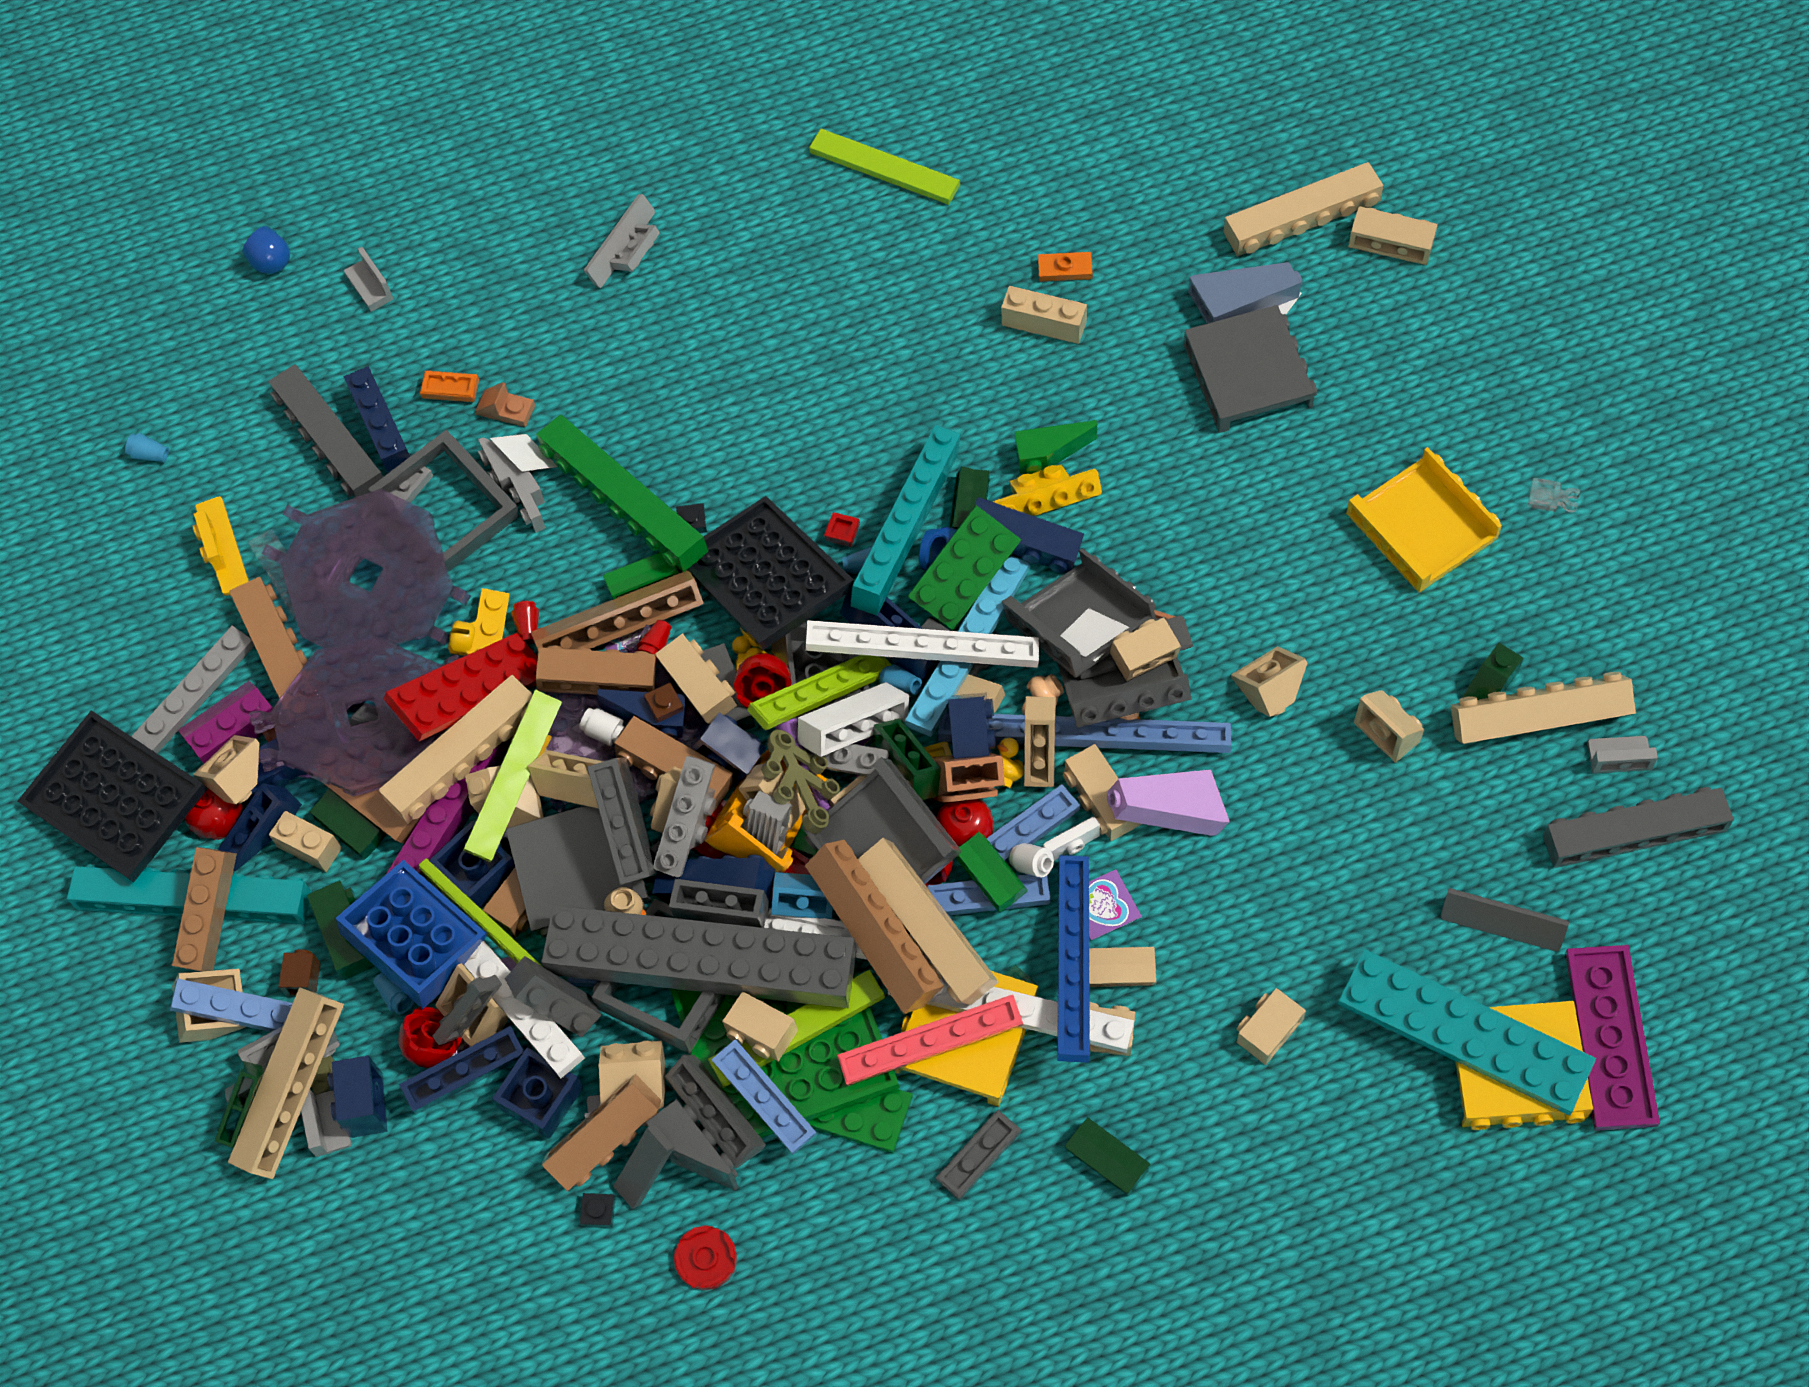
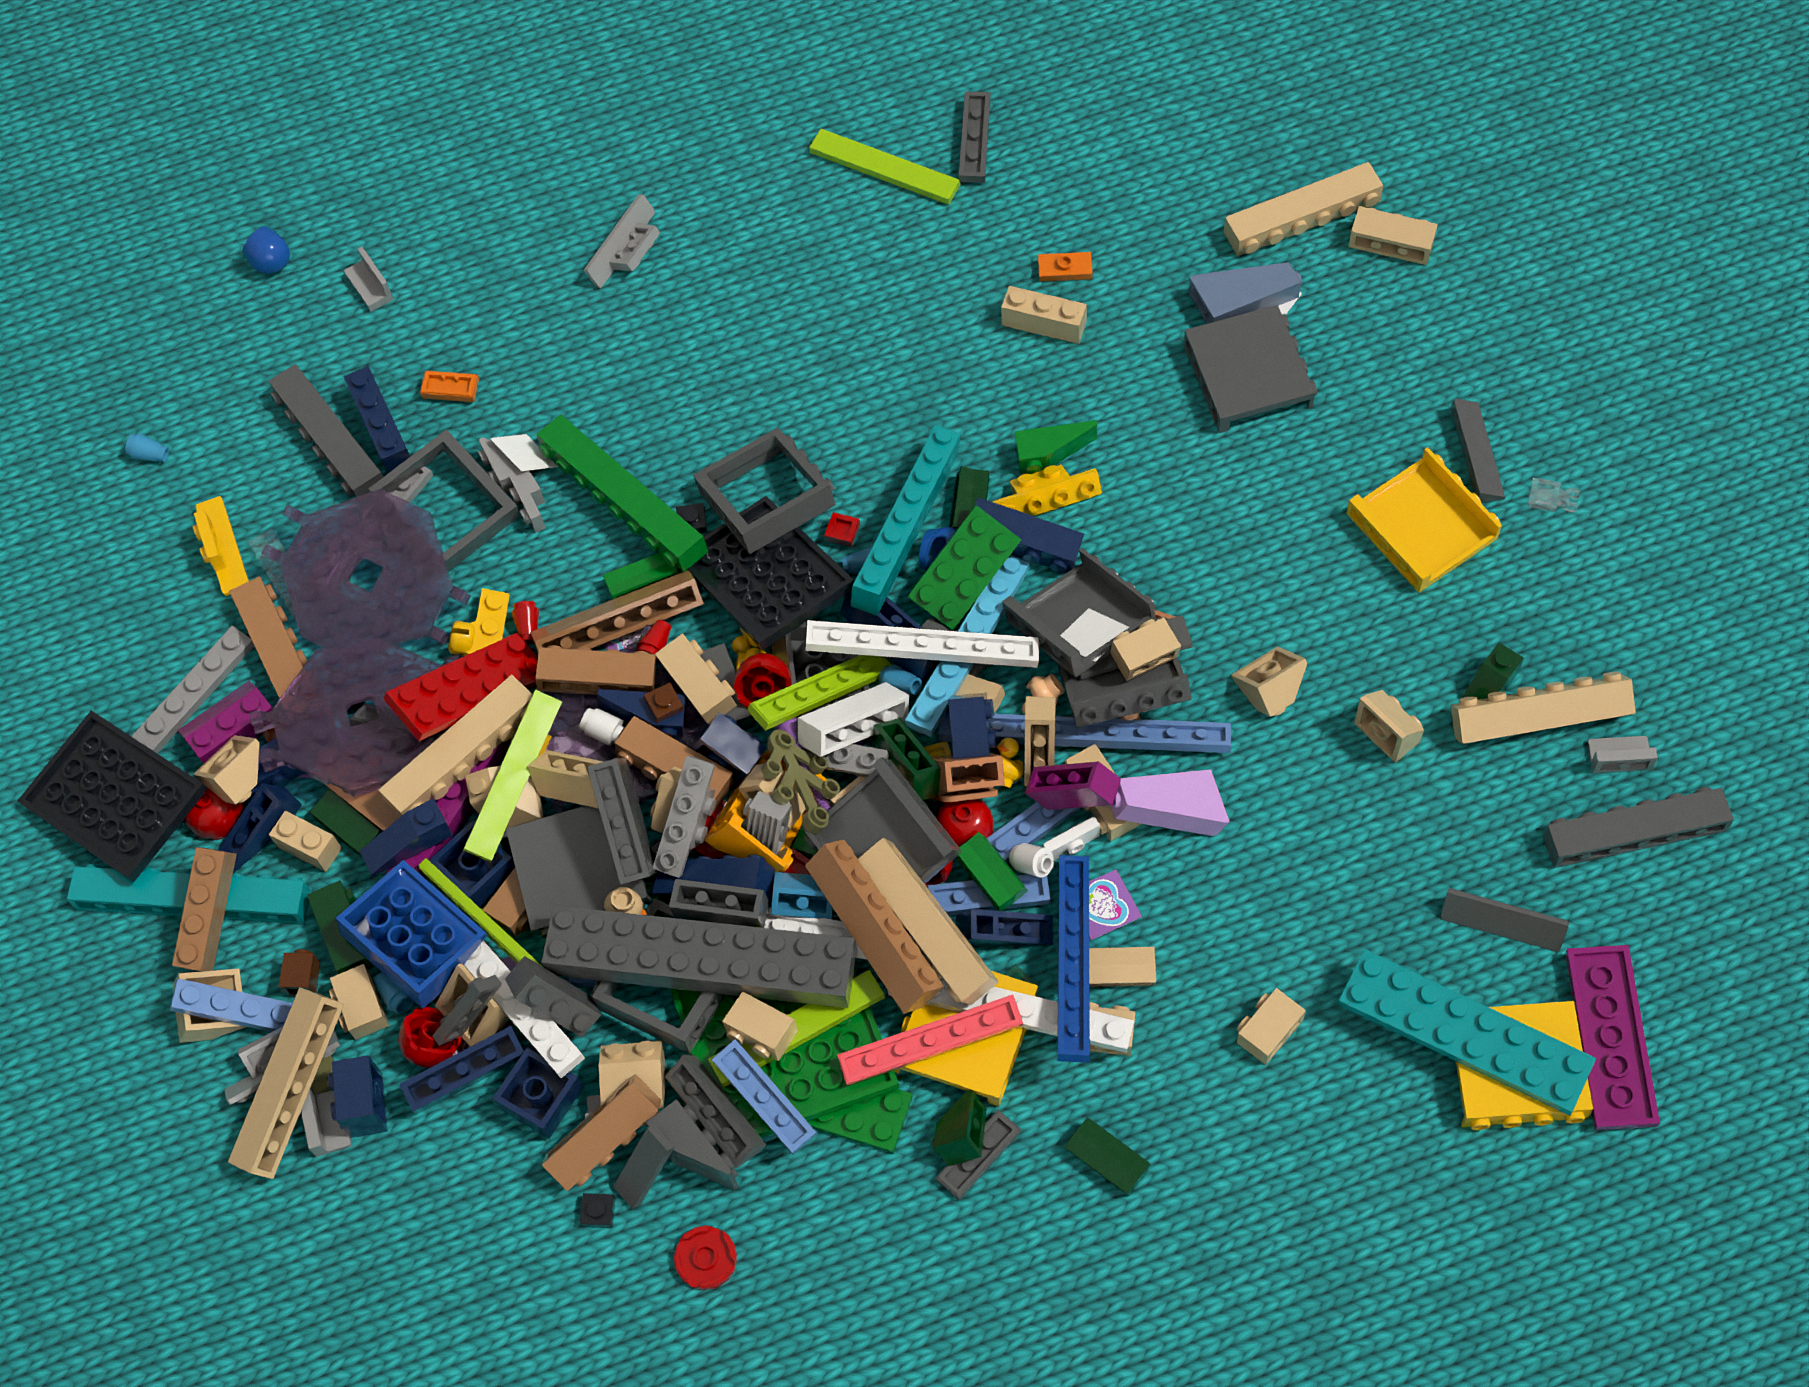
(251, 1071): dark green piece -> none
(362, 1006): none -> tan brick
(406, 837): none -> dark blue slope
(505, 407): nougat slope -> none
(784, 517): none -> dark grey window
(961, 1131): none -> dark green slope
(974, 137): none -> dark grey plate
(1005, 928): none -> dark blue slope
(1073, 785): none -> magenta brick
(1477, 450): none -> dark grey slope

